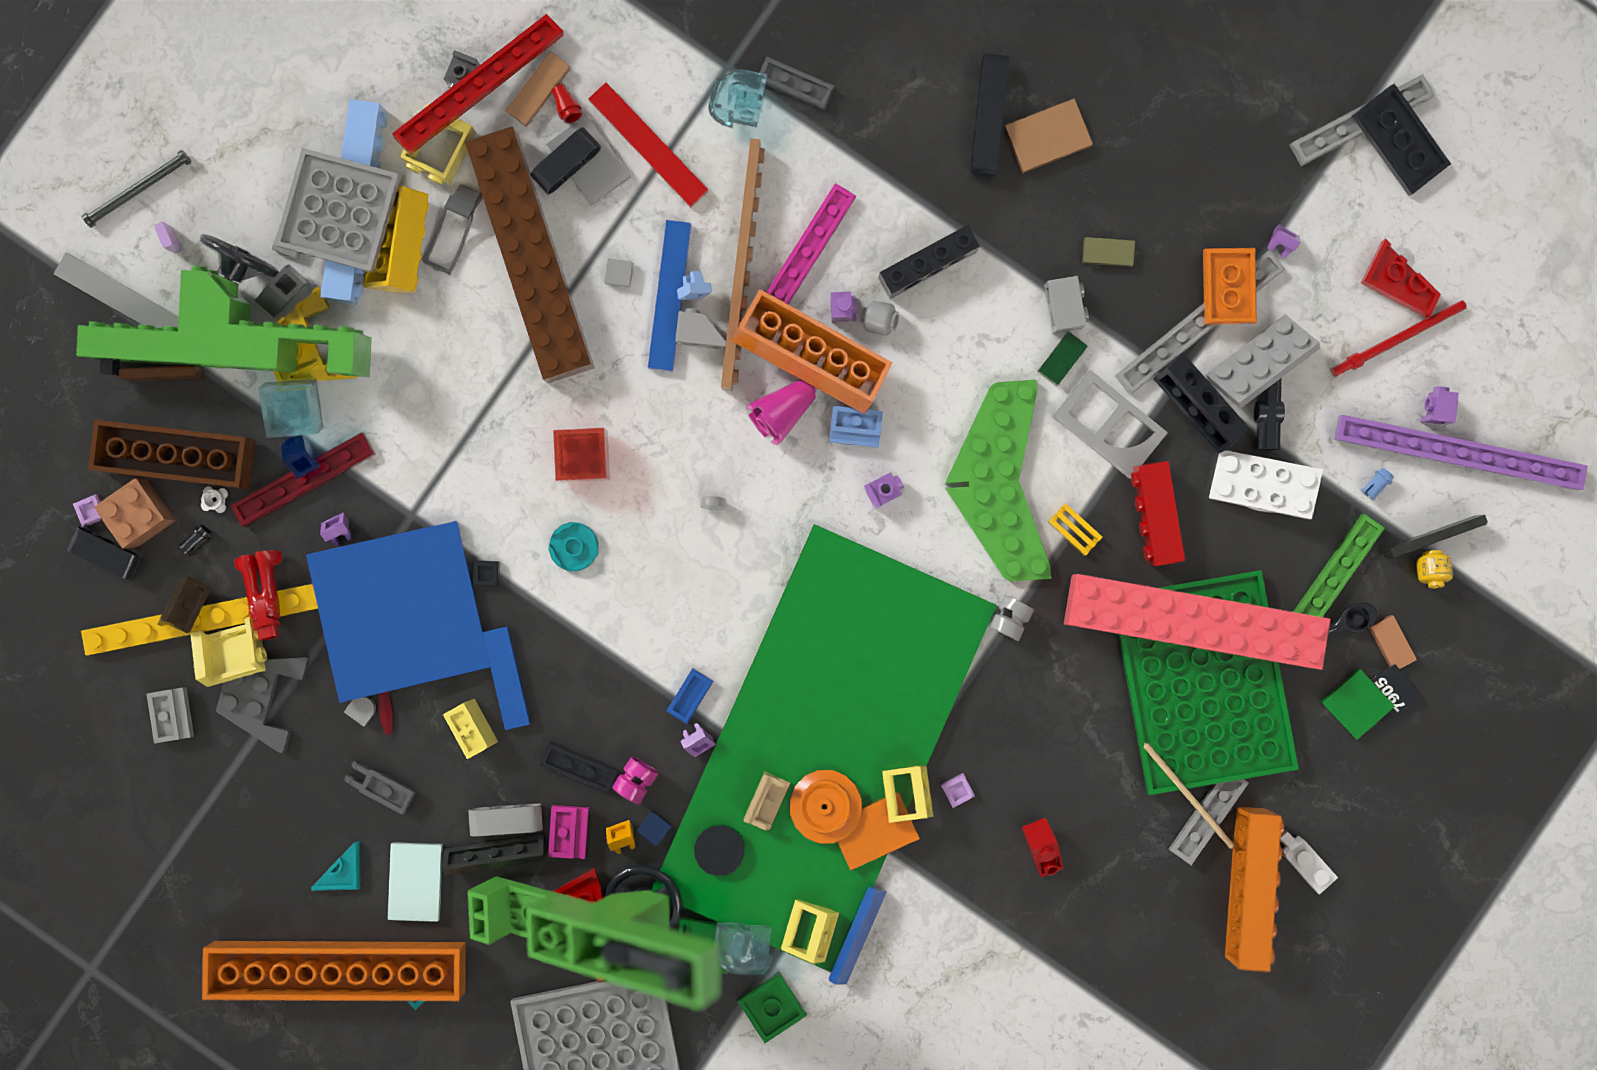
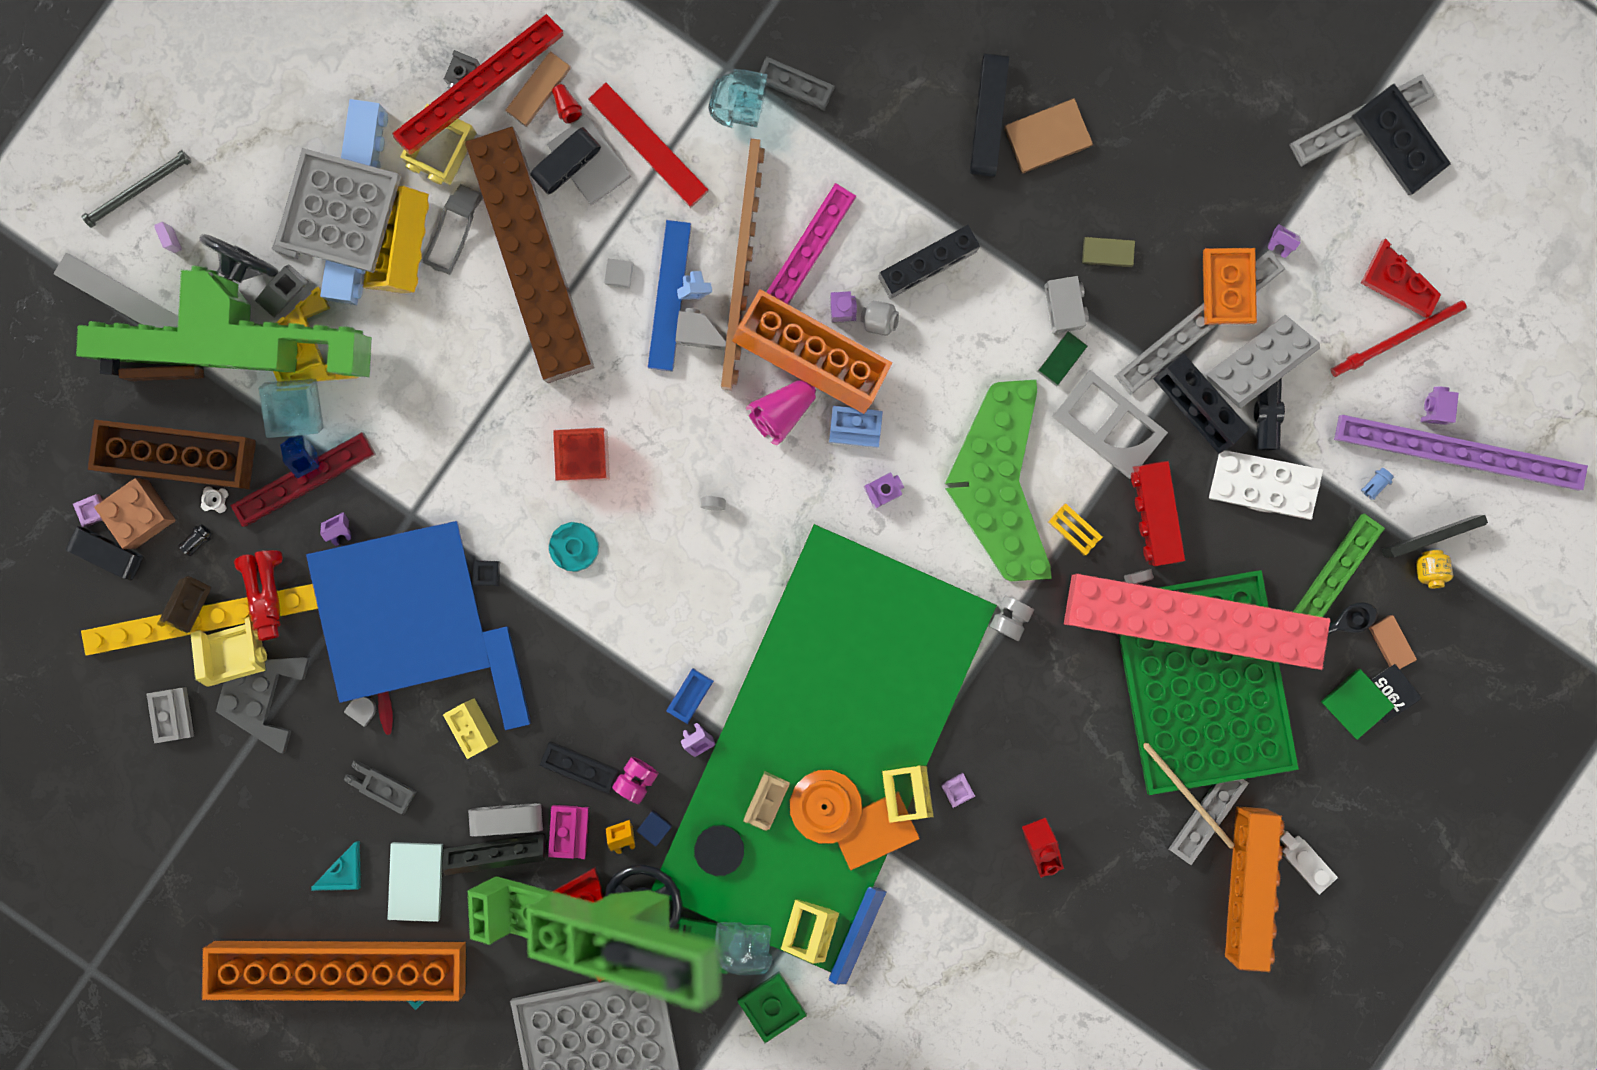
(1139, 577): none -> light grey tile

